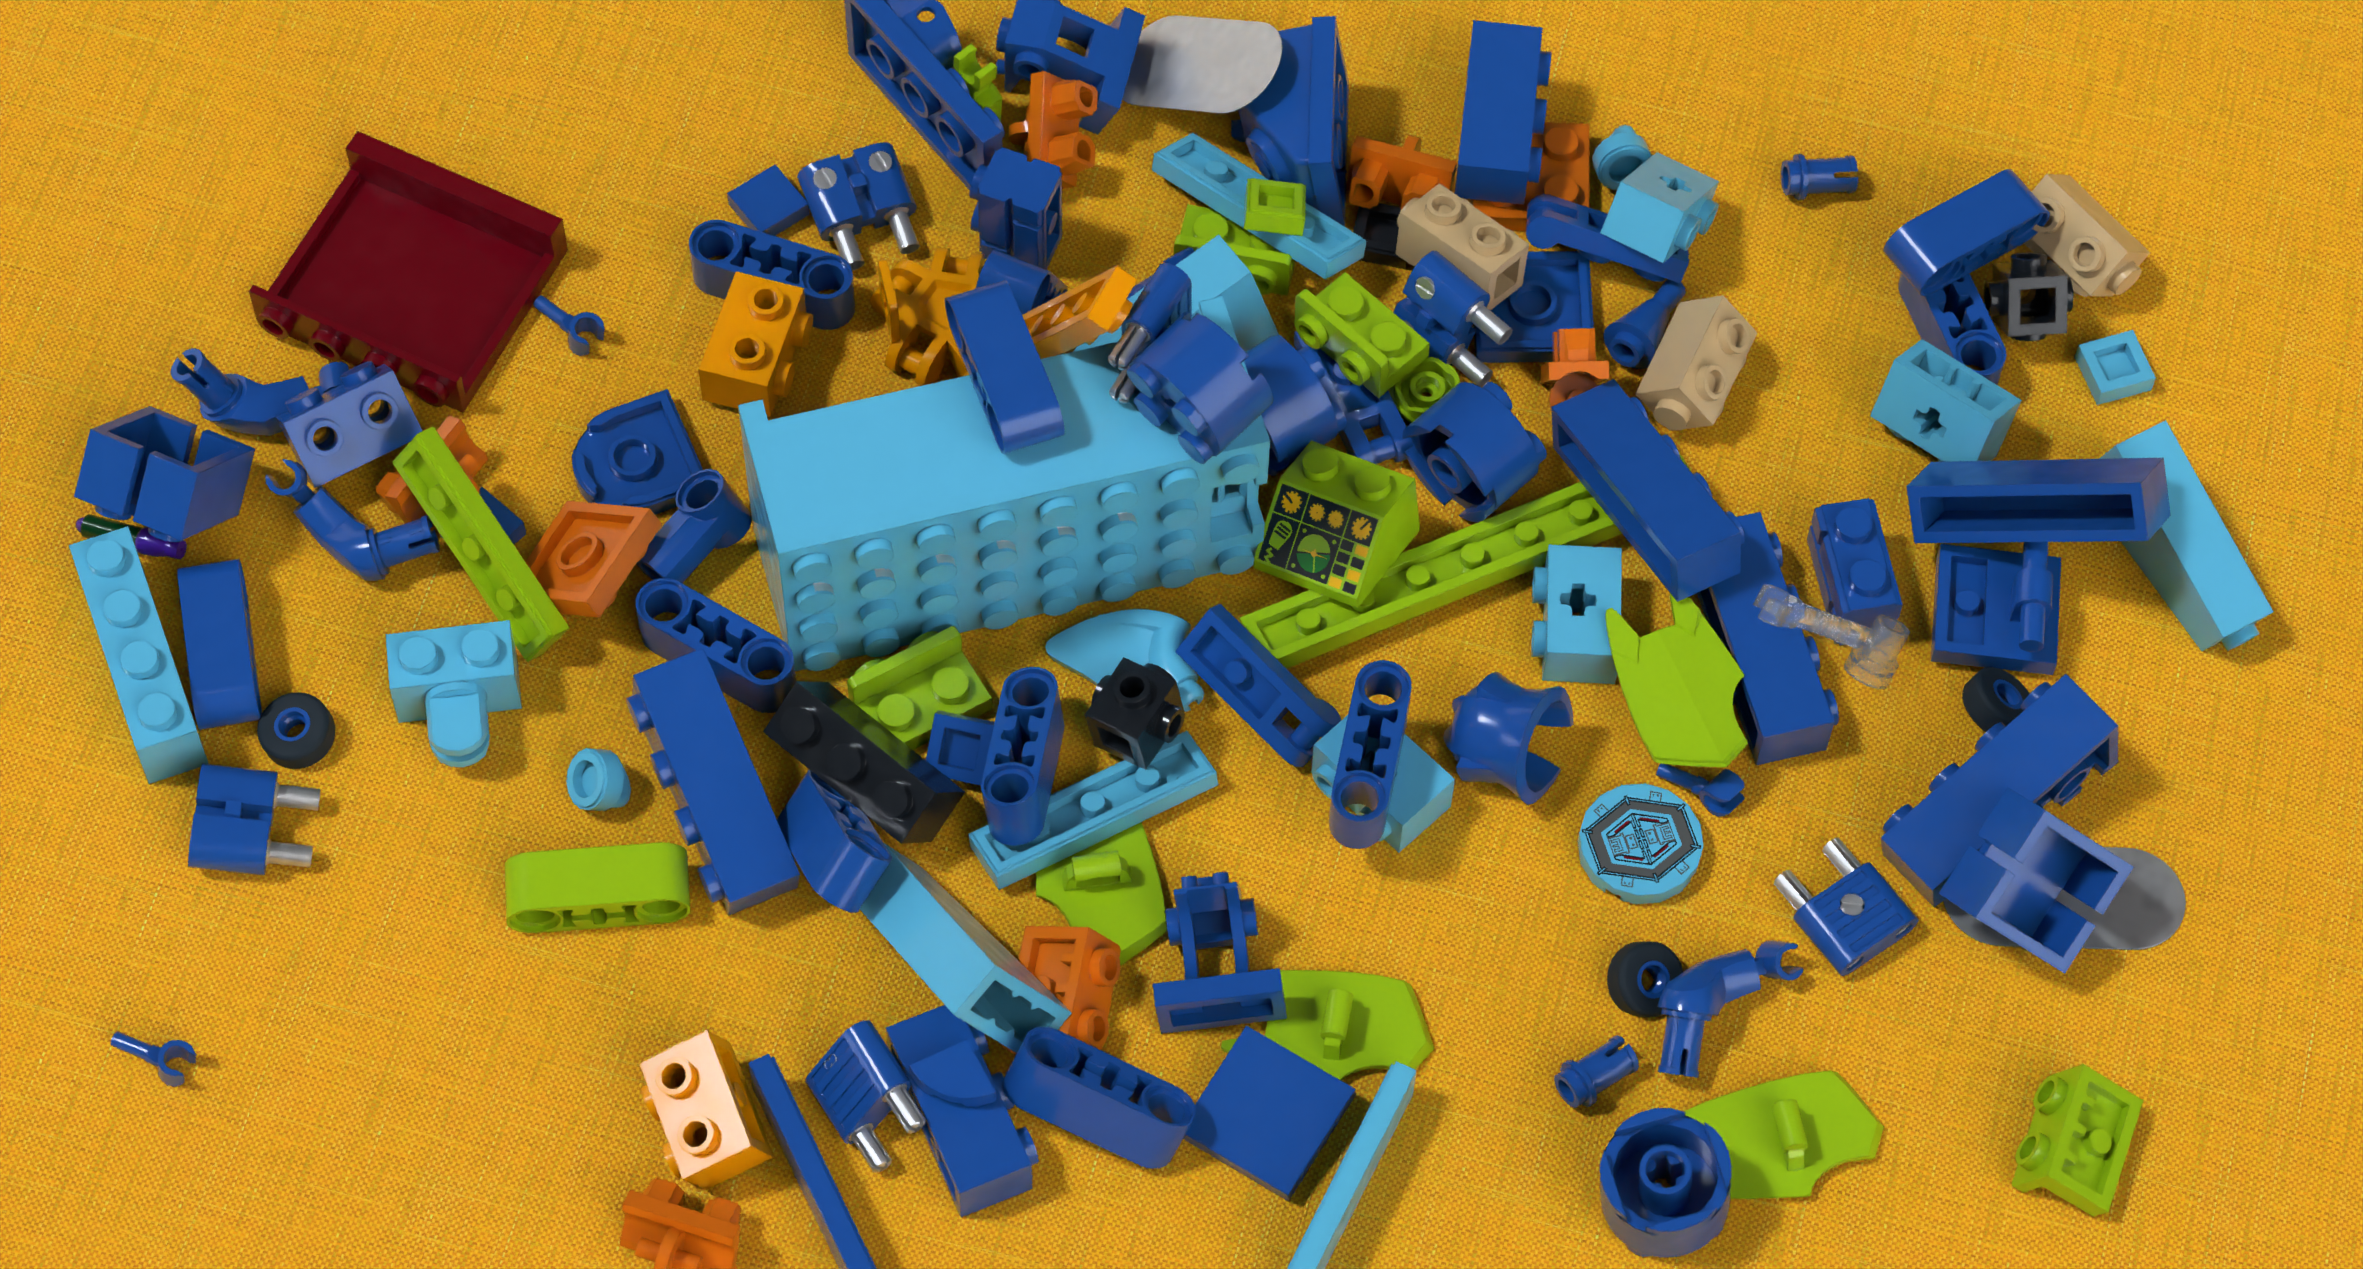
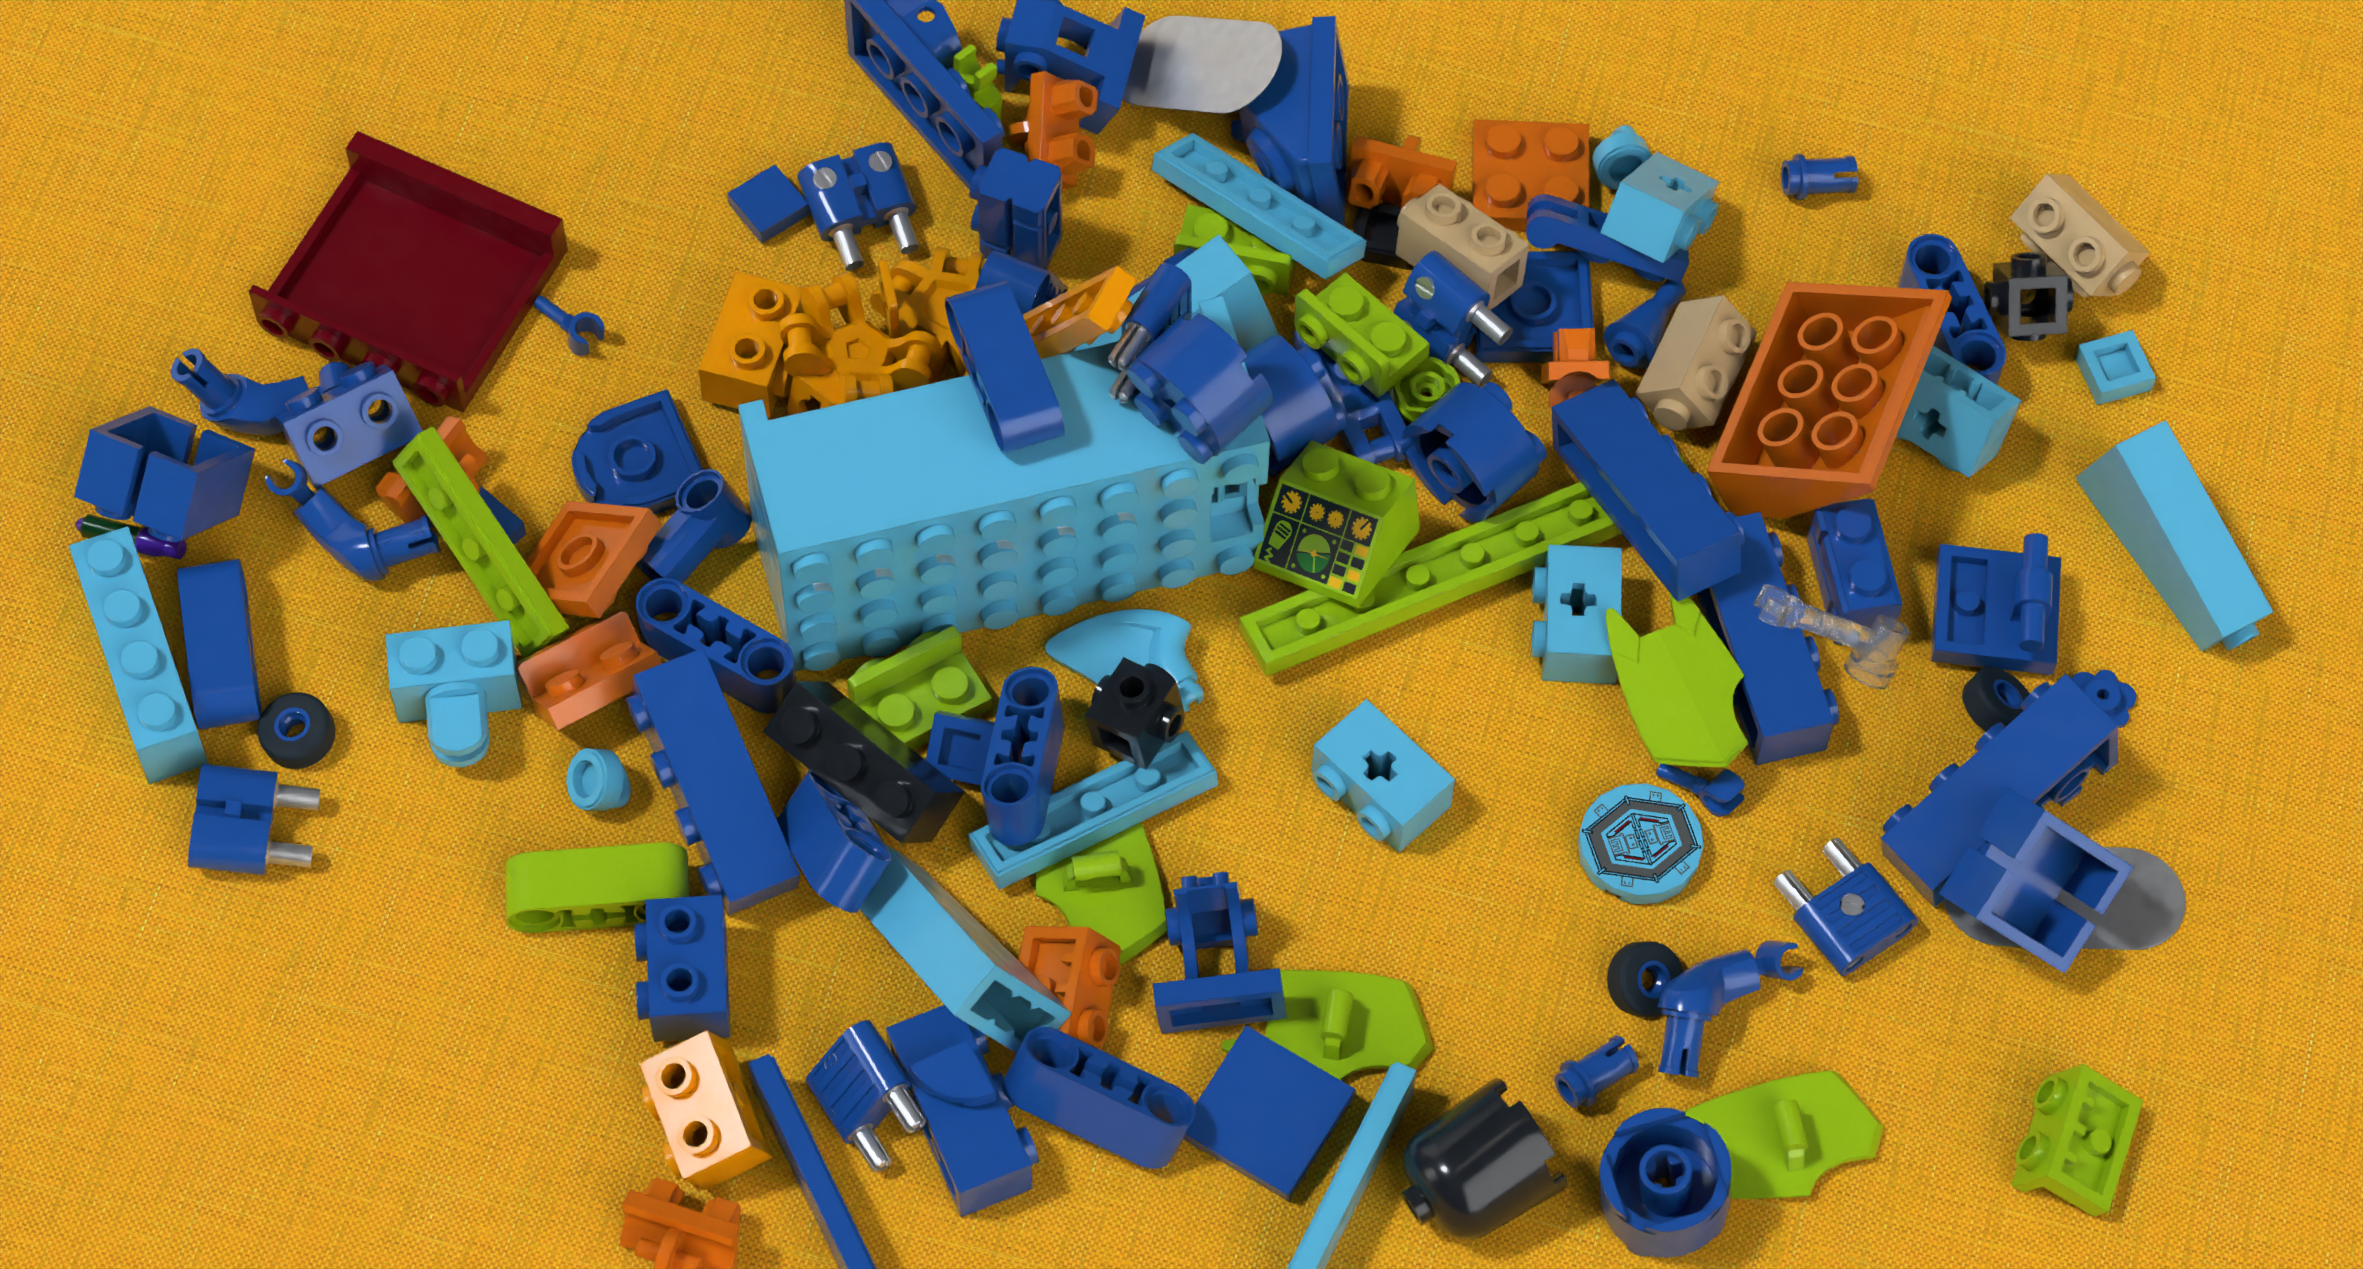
(157, 1055): blue hand -> none
(585, 670): none -> orange bracket
(686, 967): none -> blue brick
(775, 260): blue beam -> none
(849, 359): none -> light orange piece
(1257, 685): blue plate -> none
(1275, 206): lime tile -> none
(1379, 722): blue beam -> none
(1478, 1166): none -> black cylinder
(1494, 733): blue helmet -> none
(1502, 112): blue brick -> none
(1825, 396): none -> orange slope
(1966, 232): blue beam -> none
(2039, 500): blue brick -> none
(2116, 696): none -> blue plant

